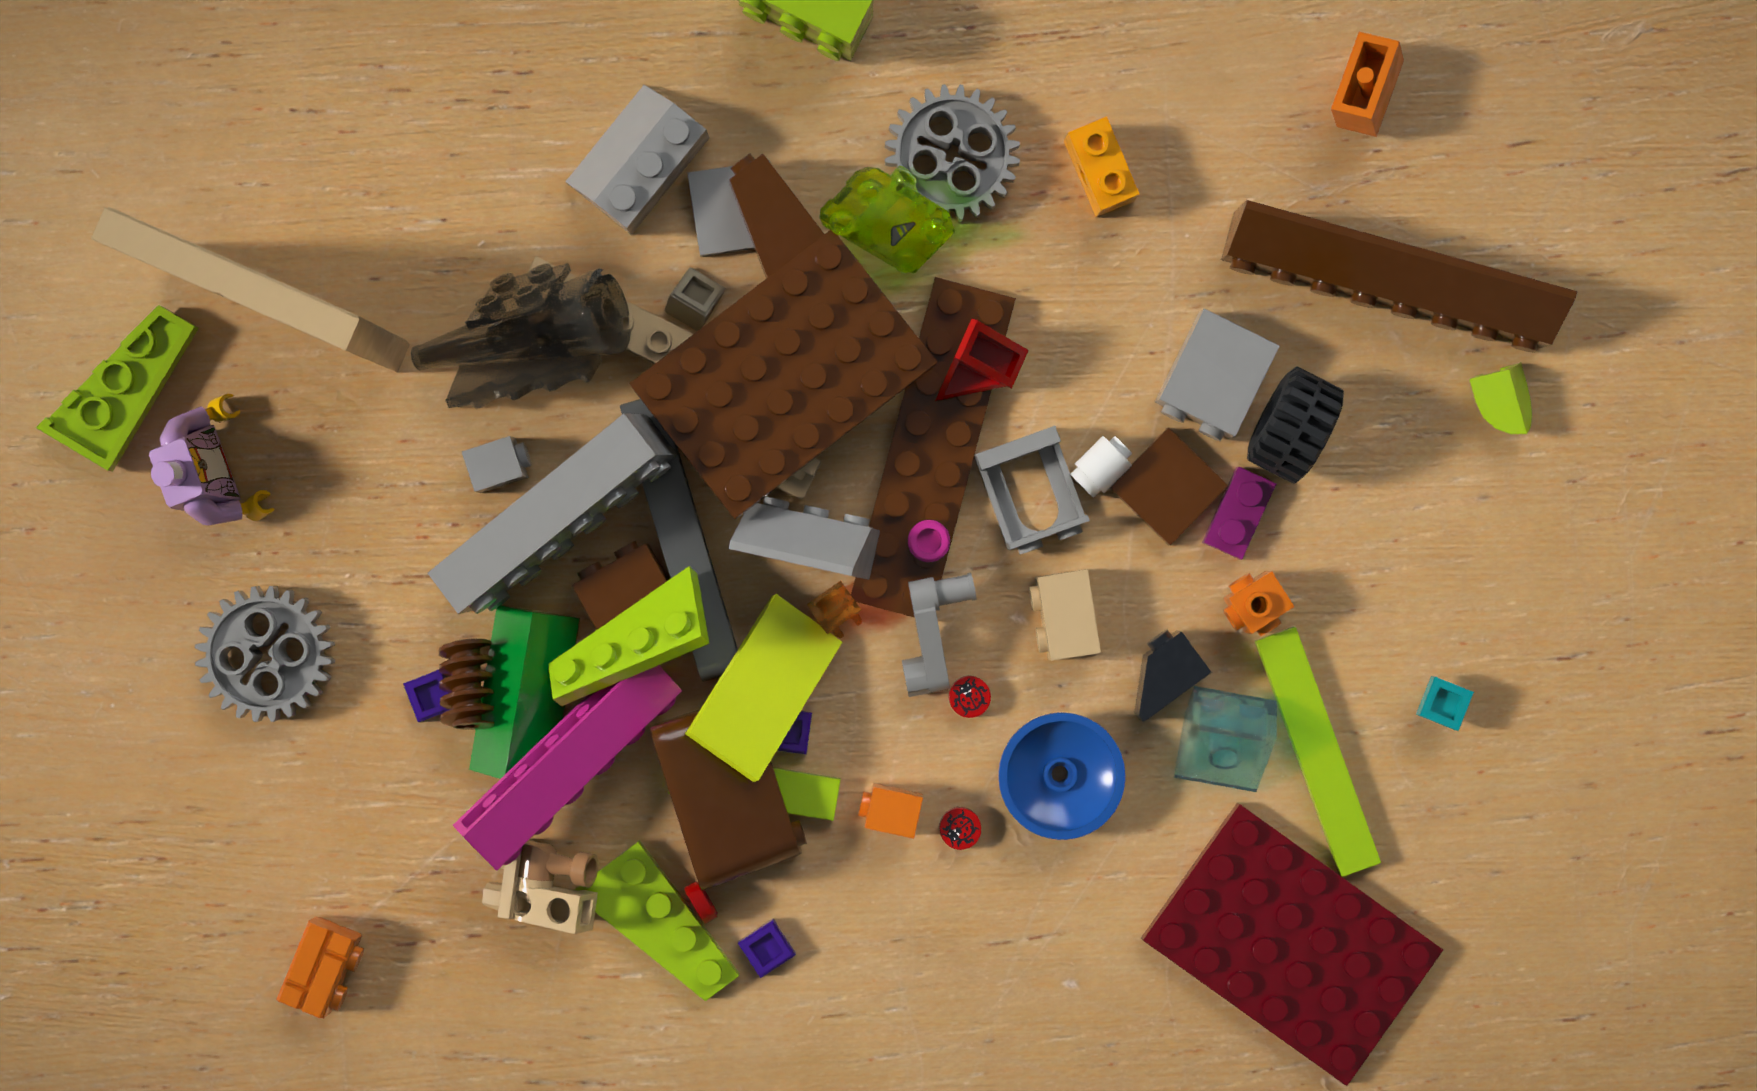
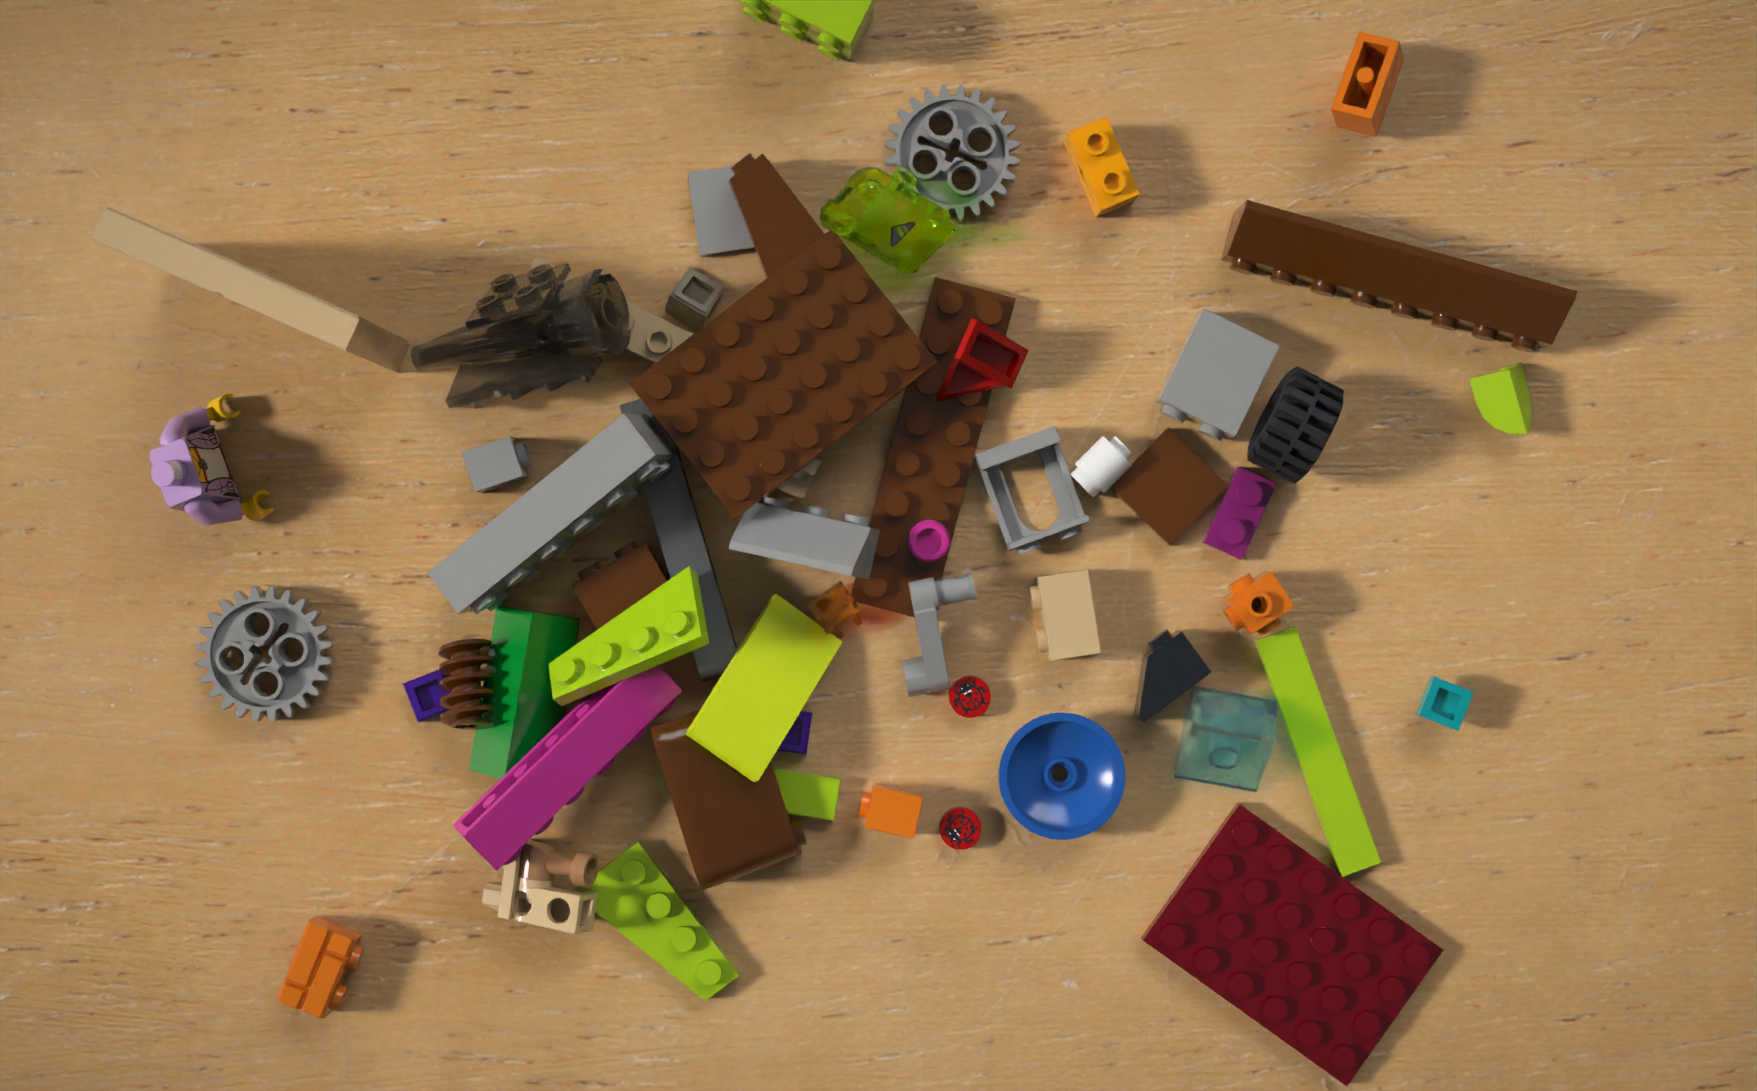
(116, 398): lime wing -> none
(638, 158): light grey slope -> none
(701, 902): red tile -> none
(766, 948): dark purple tile -> none

